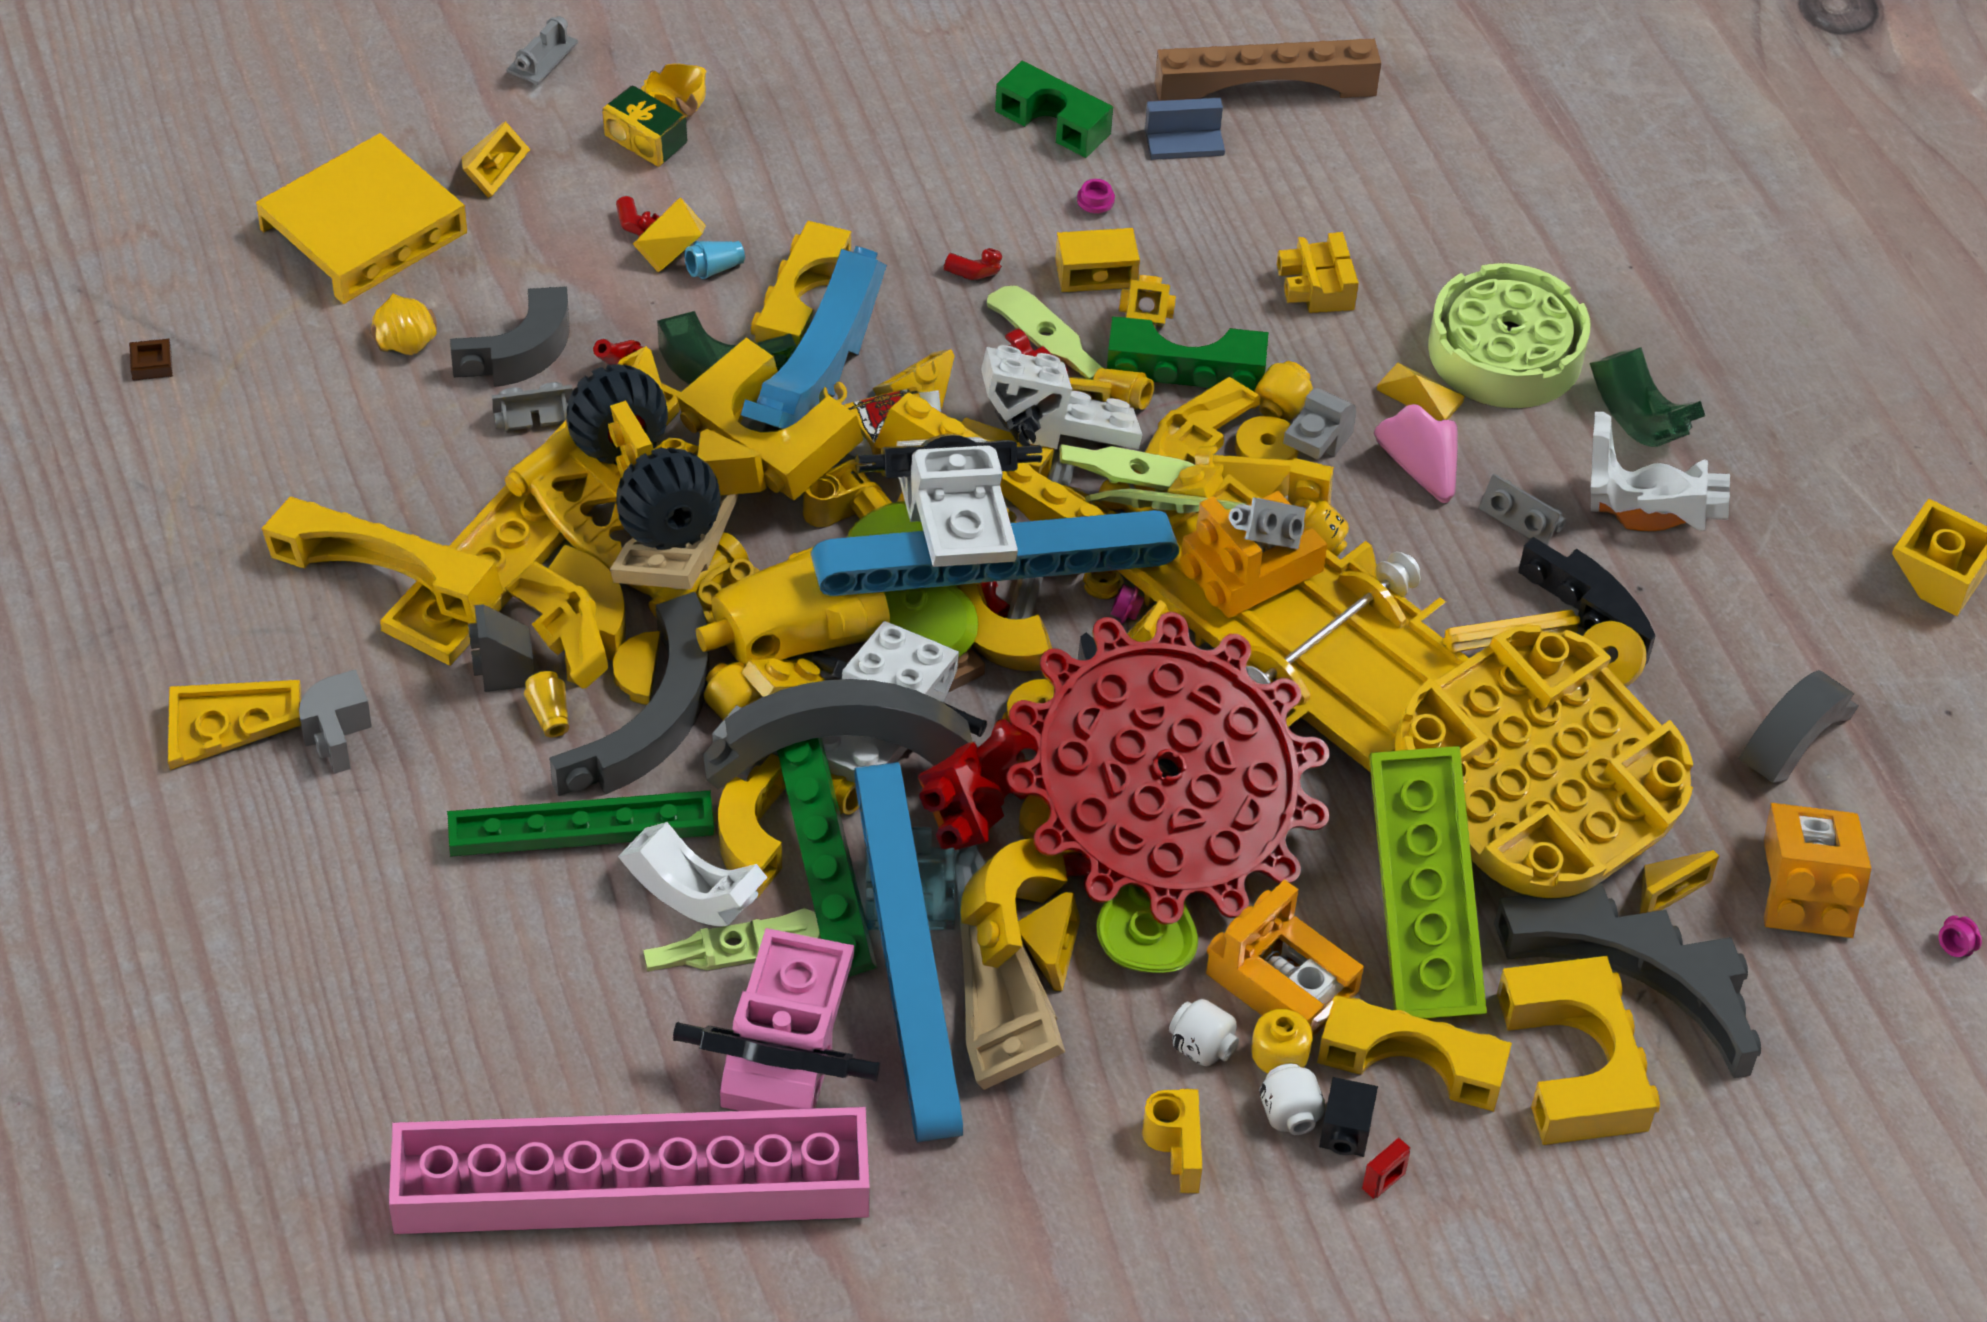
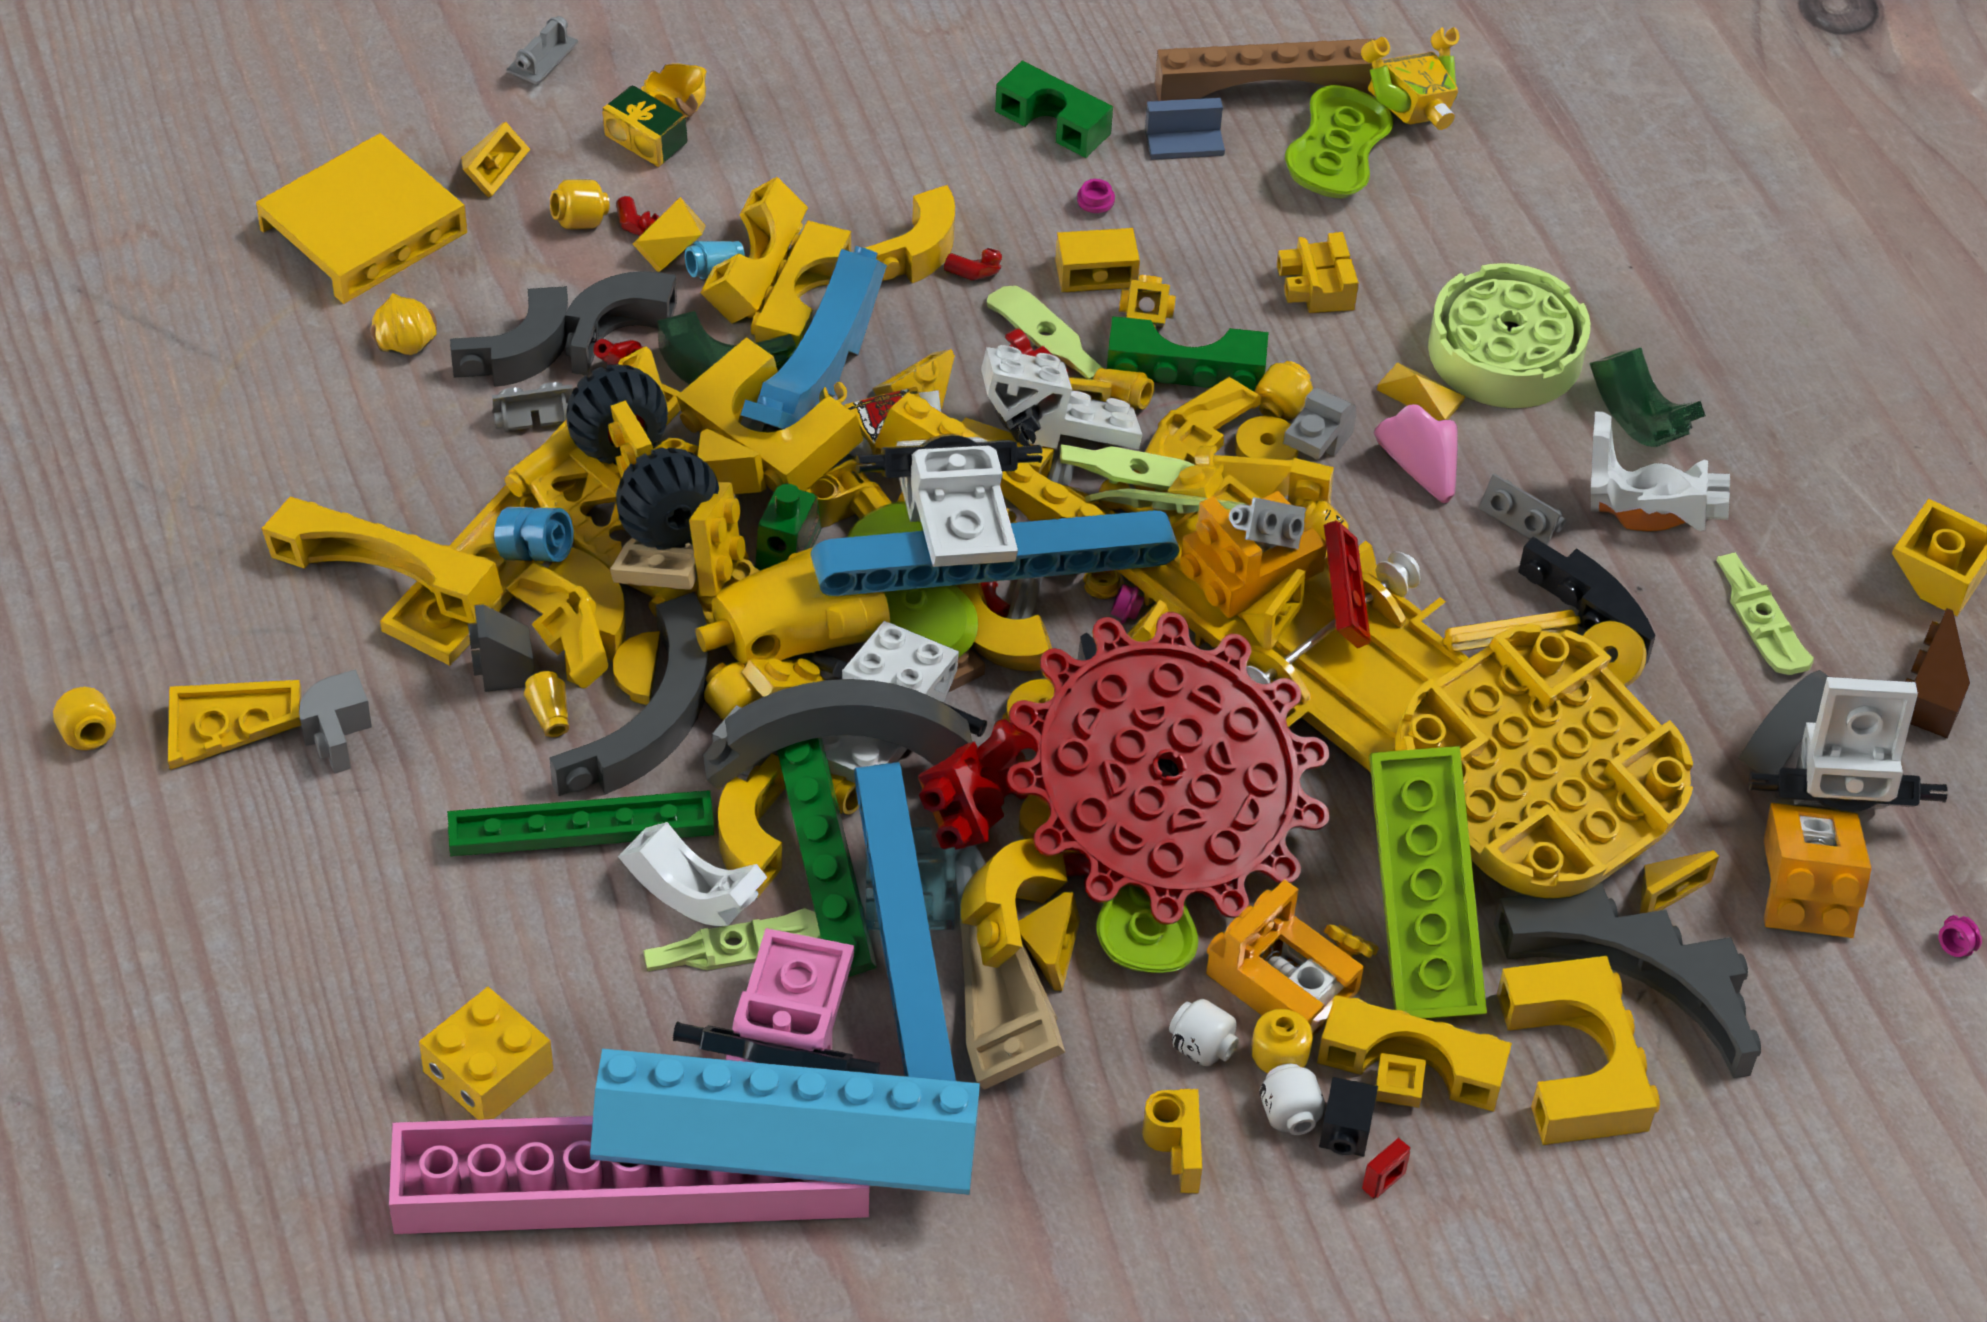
(84, 718): none -> yellow head
(151, 359): reddish brown tile -> none
(486, 1055): none -> yellow piece
(534, 534): none -> dark azure wheel
(579, 204): none -> yellow head
(616, 303): none -> dark grey arch
(716, 540): none -> yellow plate
(772, 220): none -> yellow arch
(785, 1121): none -> medium azure slope
(791, 519): none -> green torso
(927, 244): none -> yellow arch
(1276, 609): none -> yellow slope
(1337, 144): none -> lime plate
(1347, 584): none -> red tile
(1350, 944): none -> yellow plant
(1400, 1080): none -> yellow plate
(1415, 85): none -> torso
(1769, 632): none -> yellowish green piece
(1854, 751): none -> white piece
(1940, 678): none -> reddish brown slope

